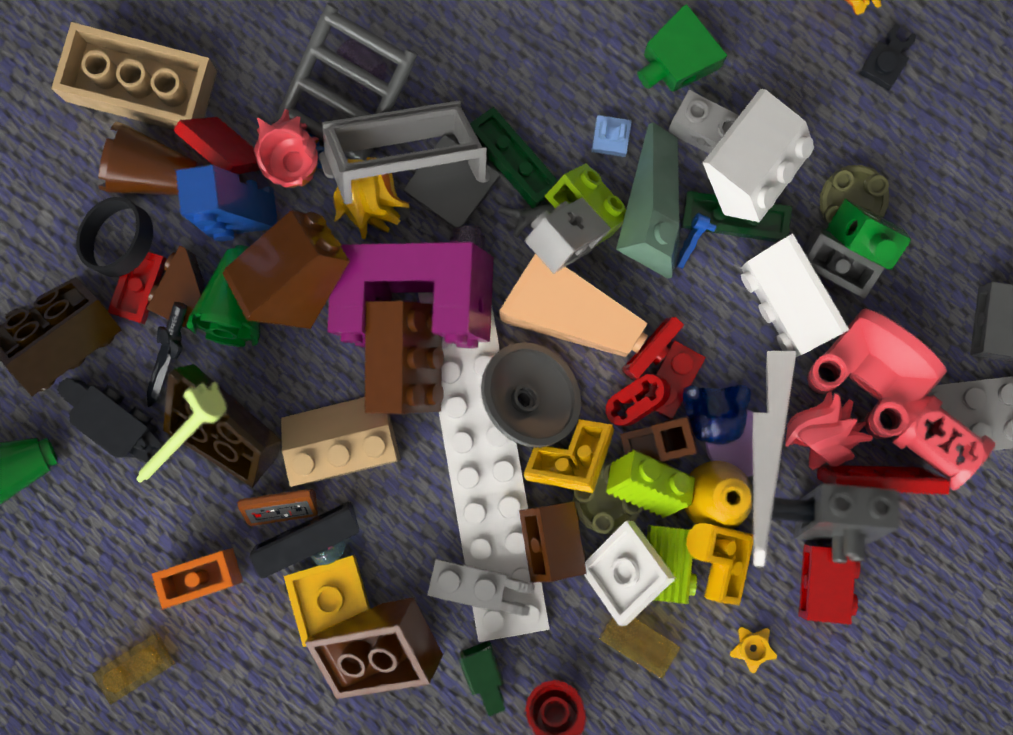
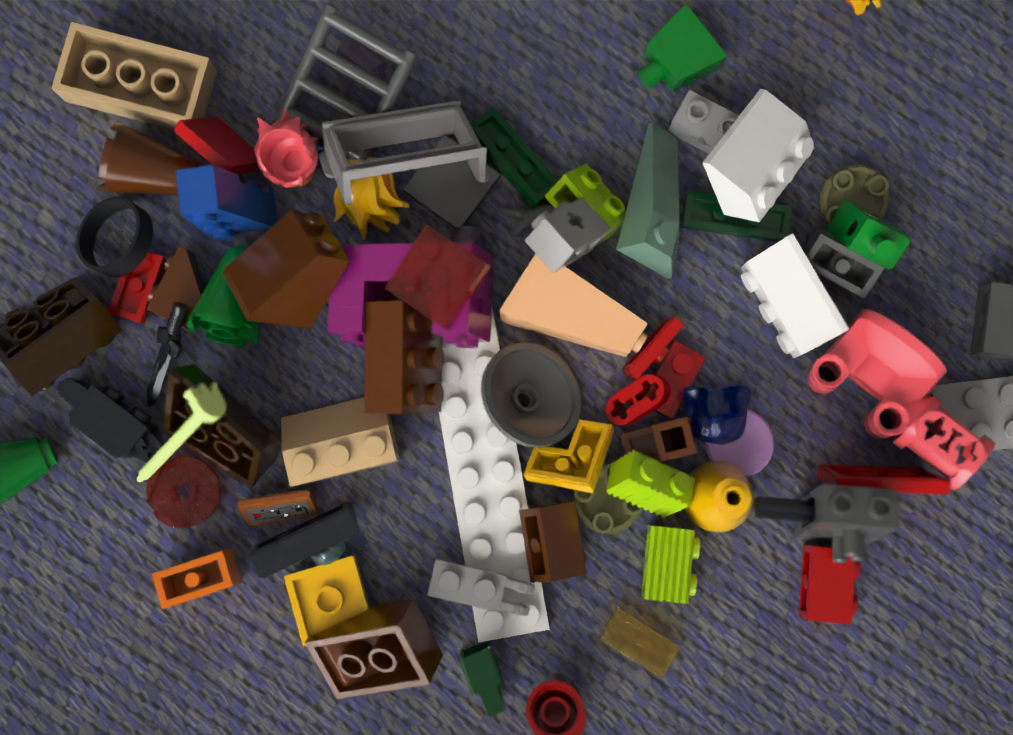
(133, 668): clear yellow plate -> none
(165, 500): none -> clear red plate
(437, 277): none -> clear red plate
(611, 136): light blue tile -> none
(627, 573): white plate -> none
(700, 224): blue piece -> none
(729, 559): yellow brick -> none
(763, 650): yellow plate -> none
(767, 444): white slope -> none
(827, 432): coral hair -> none
(887, 60): black plate -> none

